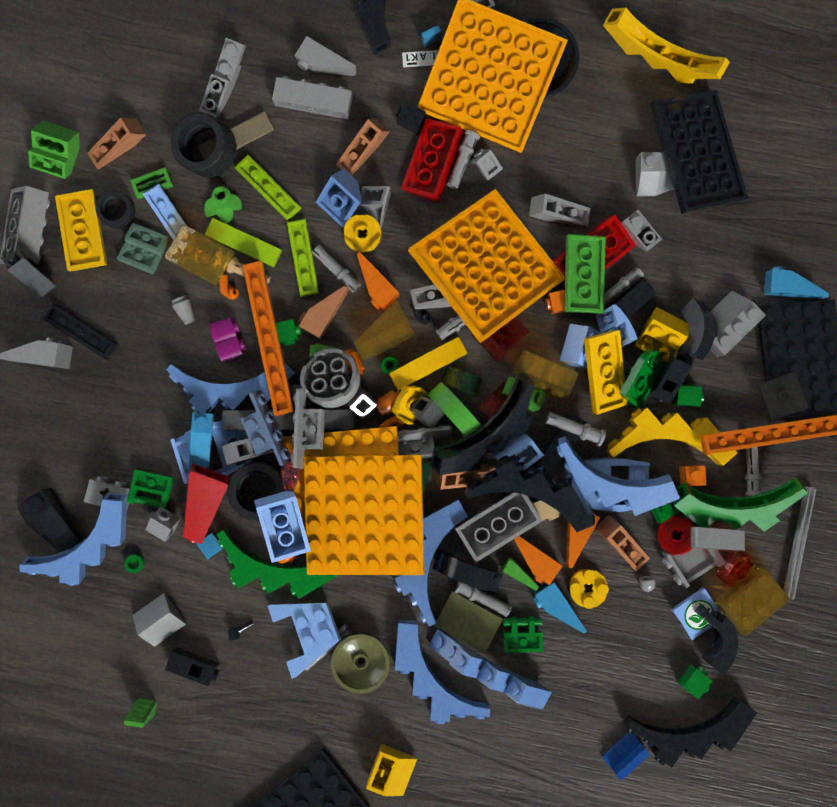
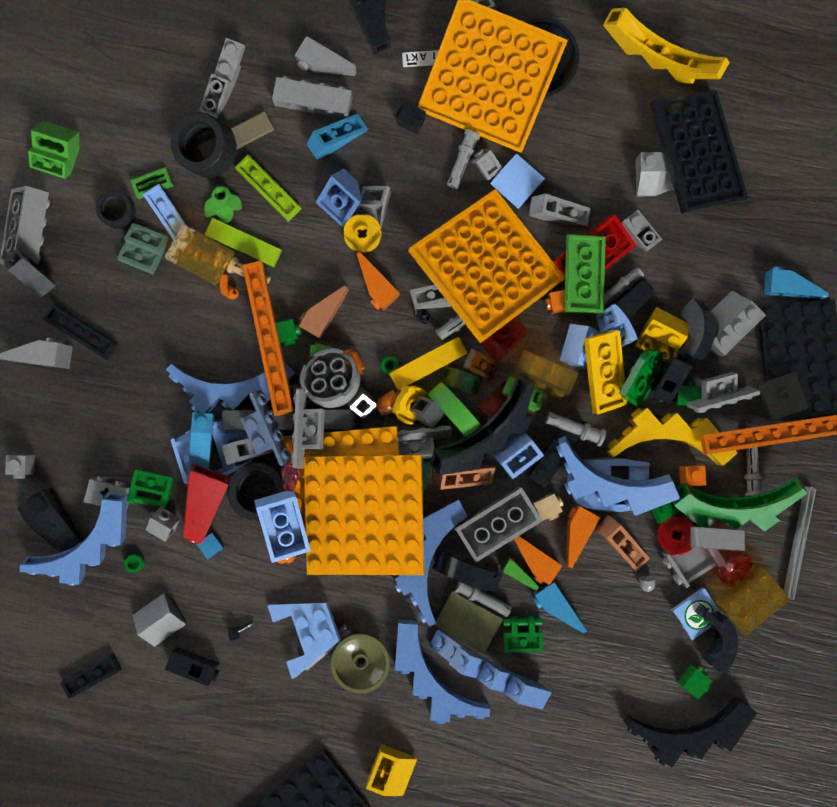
(20, 465): none -> light grey brick
(80, 230): yellow plate -> none
(90, 676): none -> black tile
(118, 140): nougat slope -> none
(141, 713): bright green slope -> none
(183, 309): light grey cone -> none
(227, 339): magenta brick -> none
(271, 575): green arch -> none
(303, 258): lime tile -> none
(334, 136): none -> dark azure slope
(341, 273): light grey pin -> none
(363, 145): nougat slope -> none
(384, 333): clear yellow wedge -> none
(391, 422): orange arm -> none
(431, 36): dark azure tile -> none
(432, 160): red slope -> none
(480, 365): none -> reddish brown slope
(517, 181): none -> light blue slope
(537, 483): black arch -> none
(577, 588): yellow plate -> none
(625, 755): blue panel -> none
(721, 391): none -> light grey bracket

